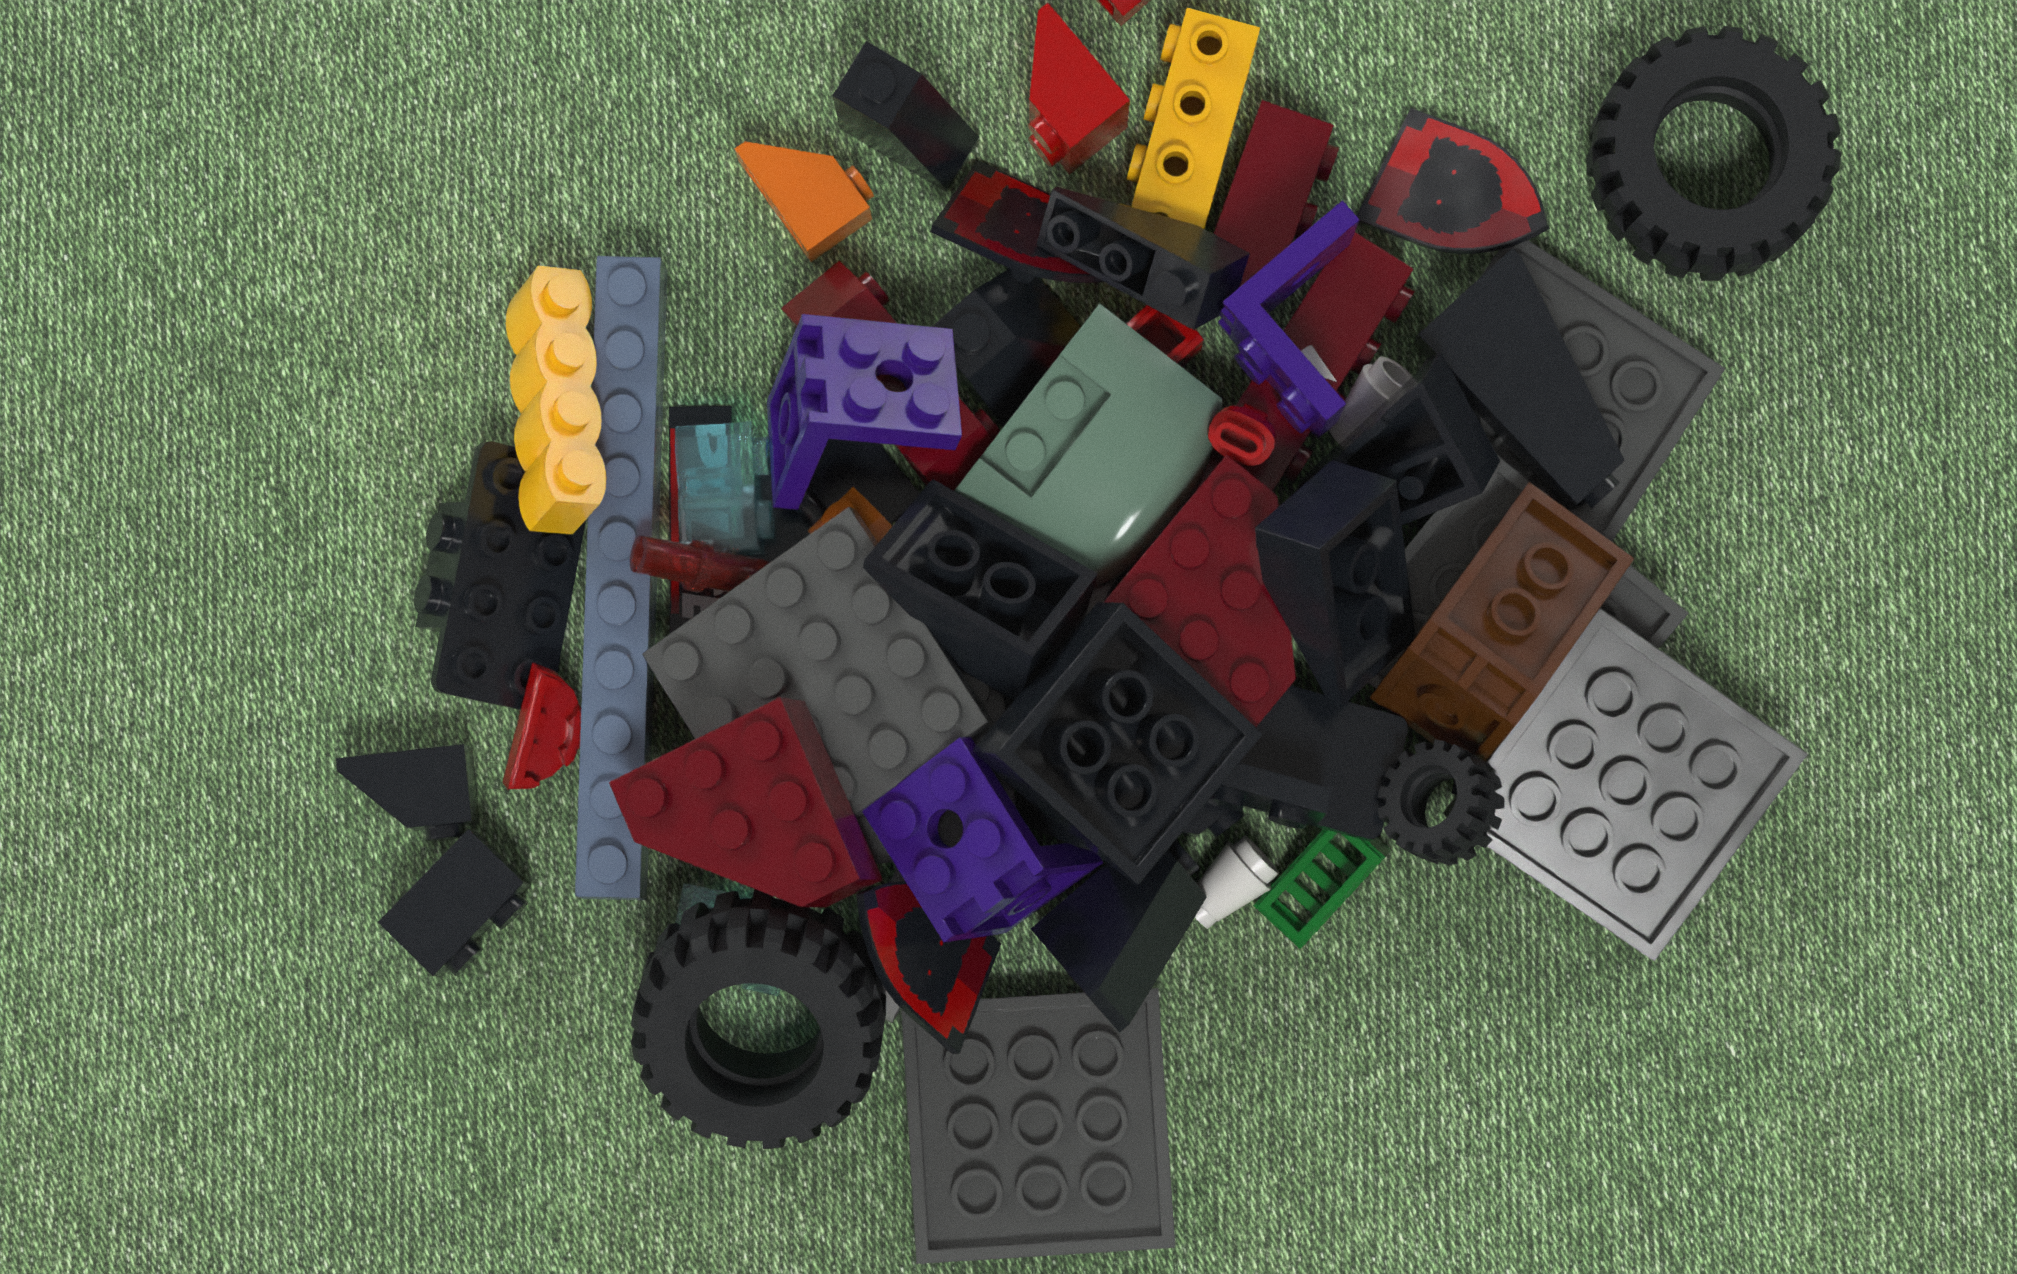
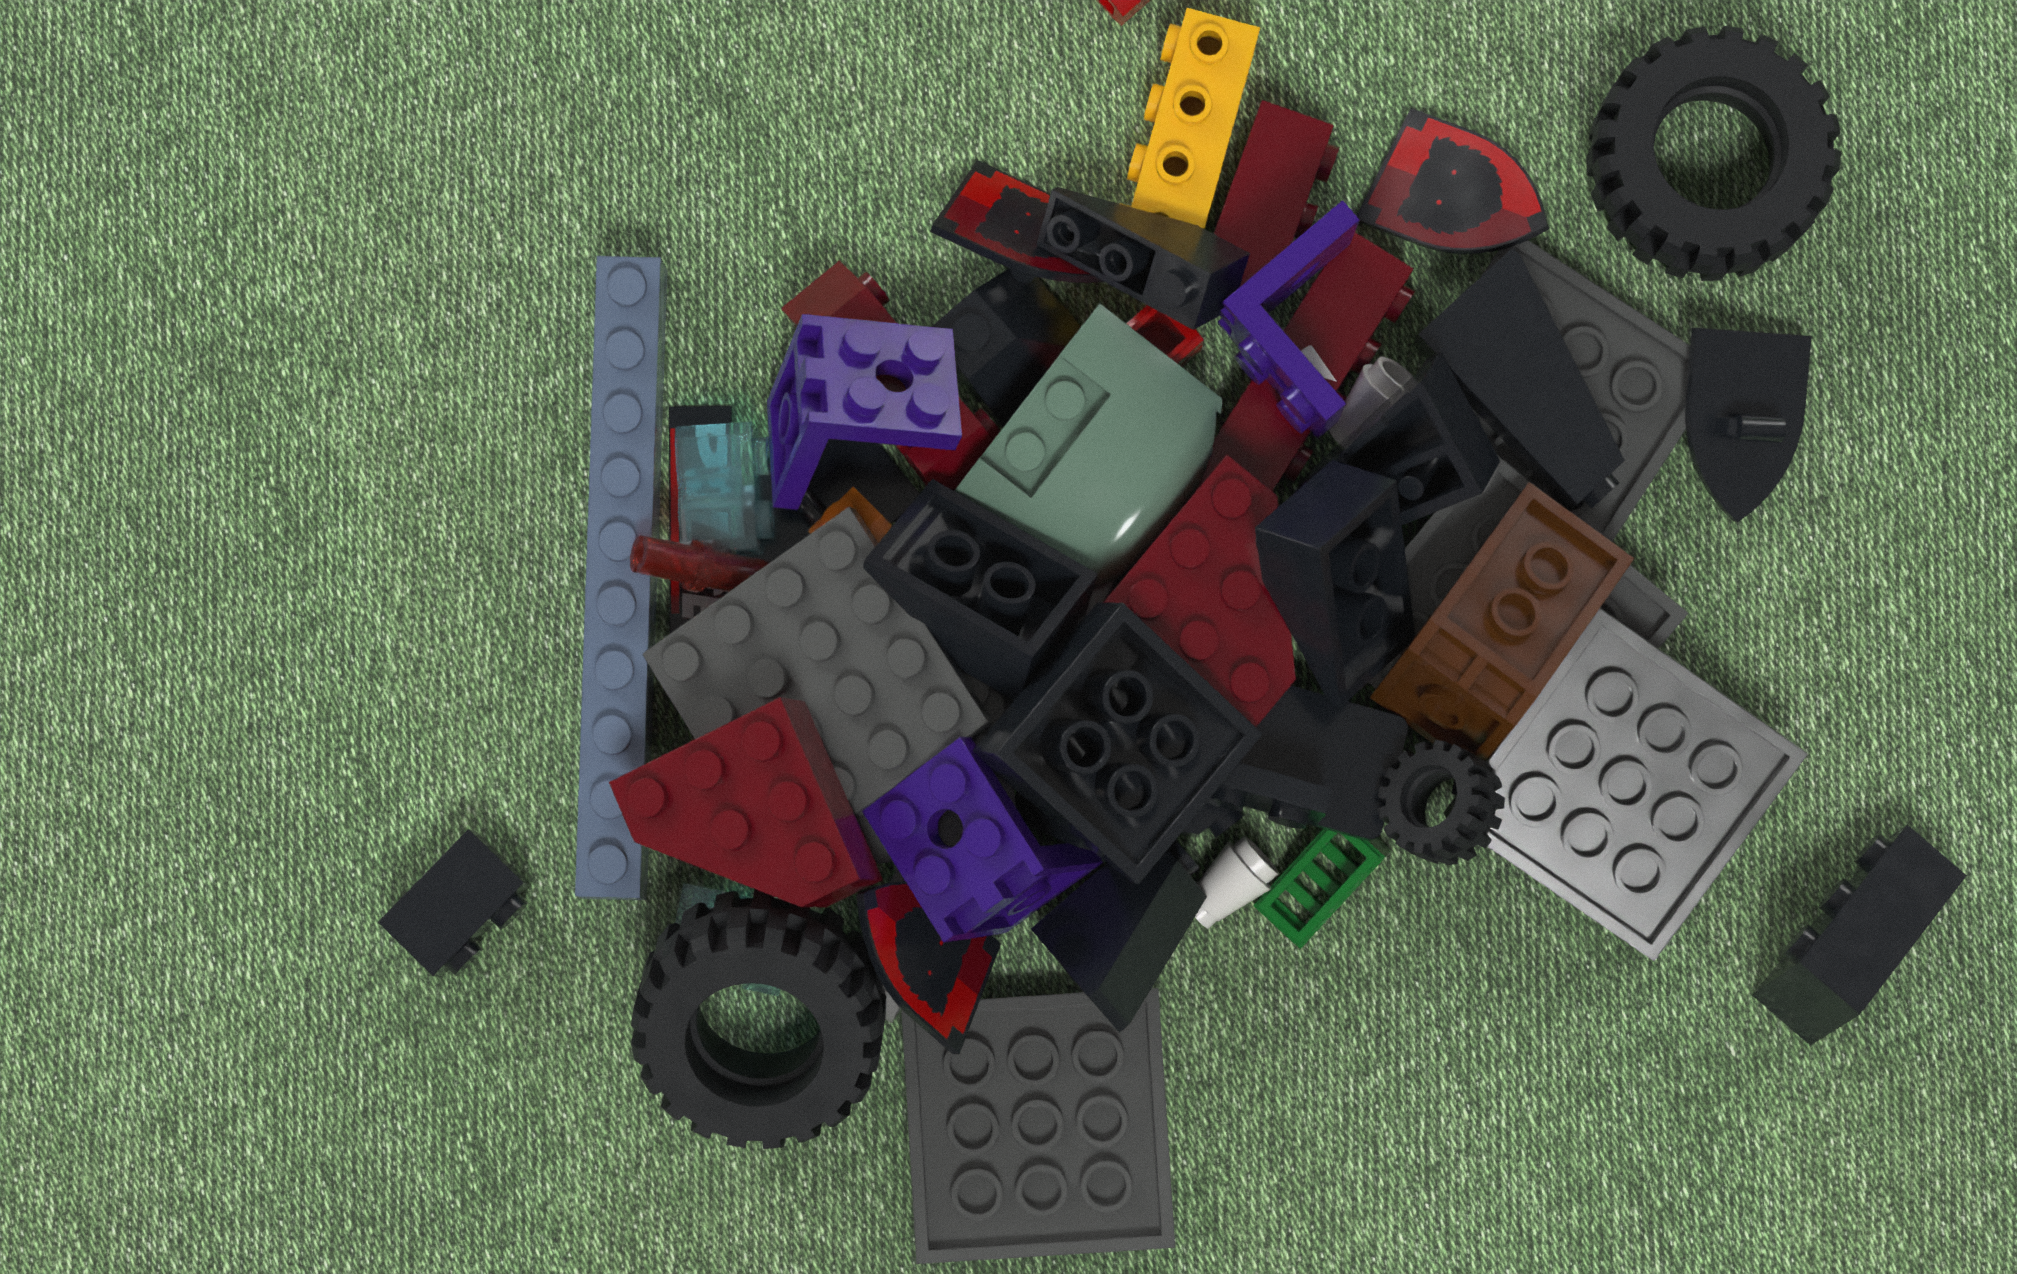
(420, 787): black slope -> none
(494, 586): black bracket -> none
(545, 730): red tile -> none
(555, 400): yellow brick -> none
(808, 194): orange slope -> none
(903, 117): black slope -> none
(1071, 98): red slope -> none
(1242, 434): red piece -> none
(1744, 412): none -> black shield
(1860, 935): none -> black wedge

